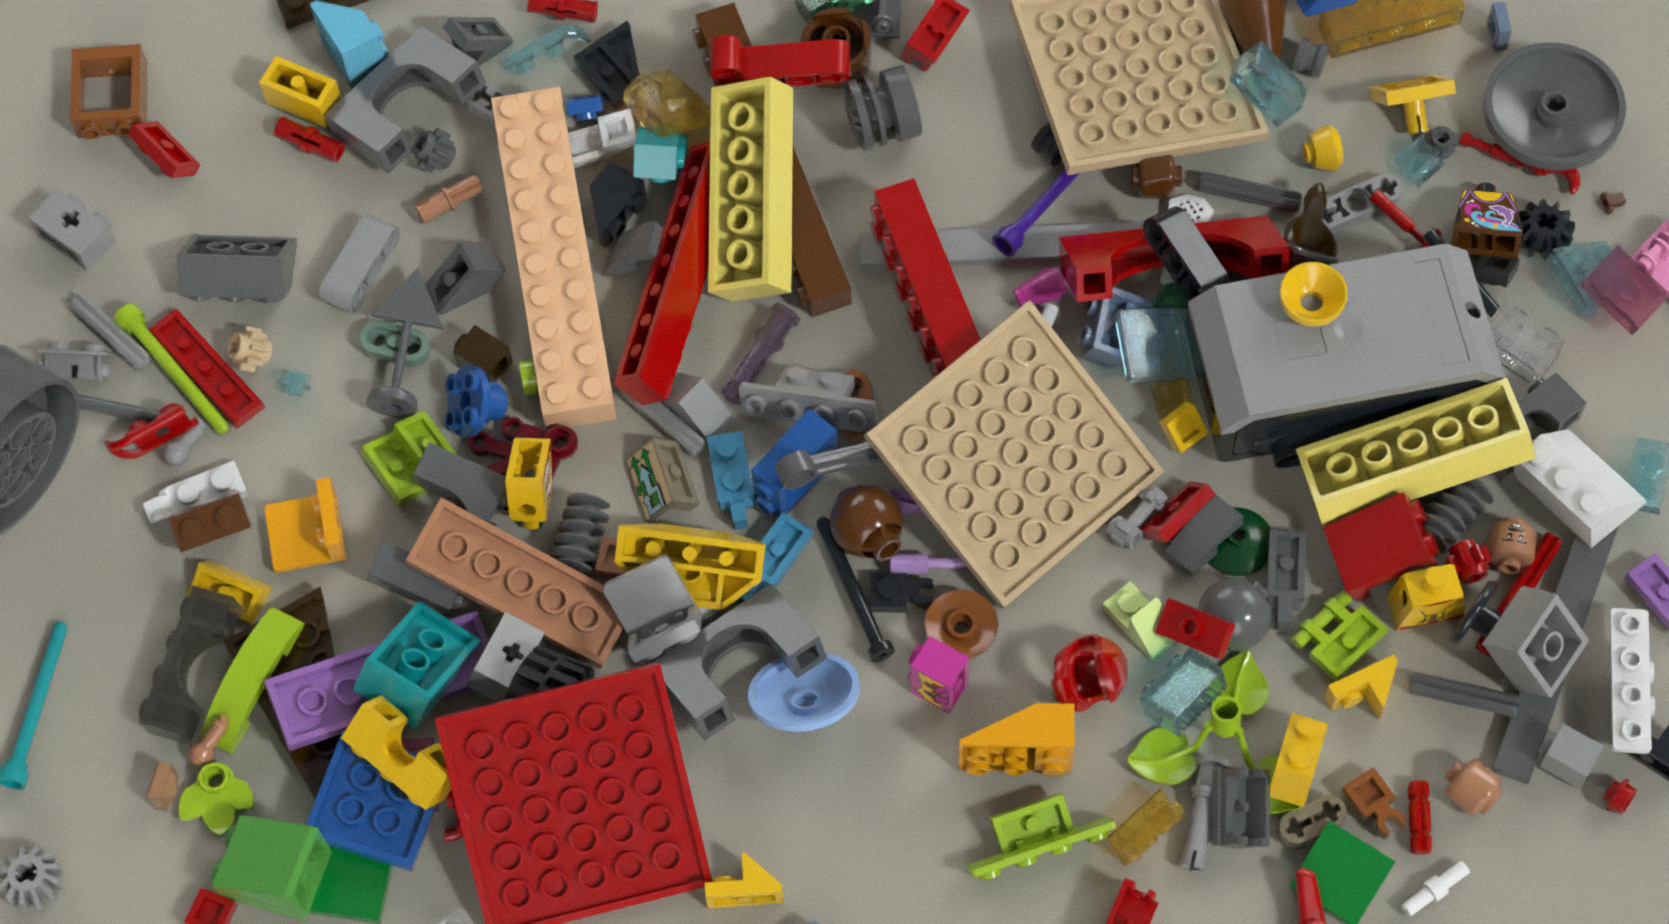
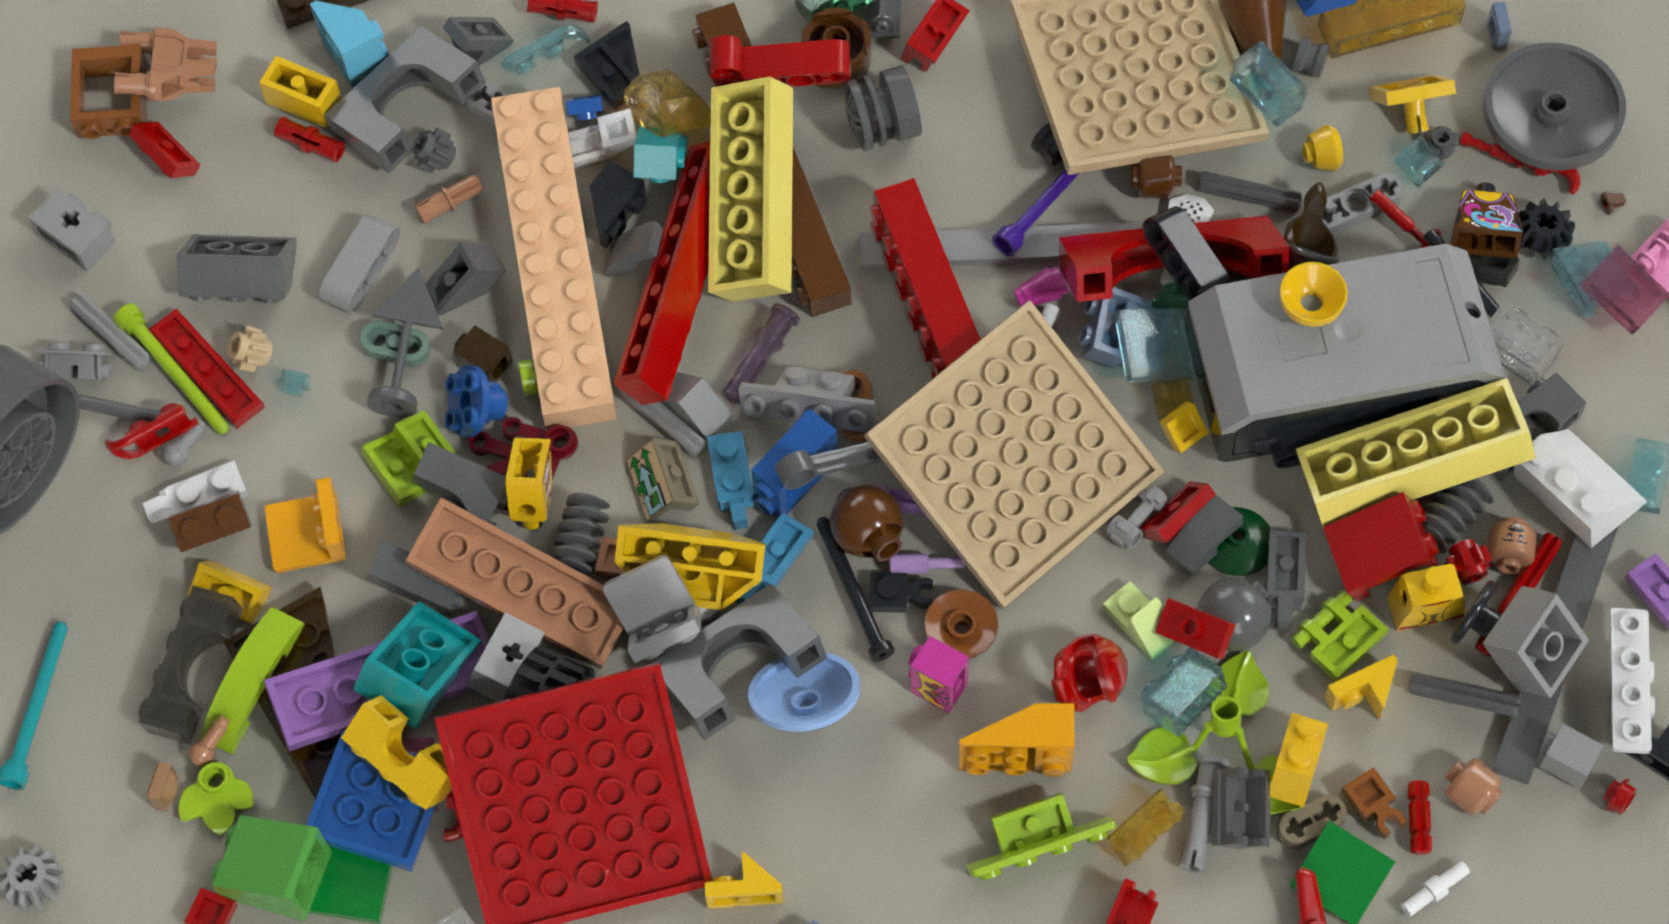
(174, 65): none -> nougat connector

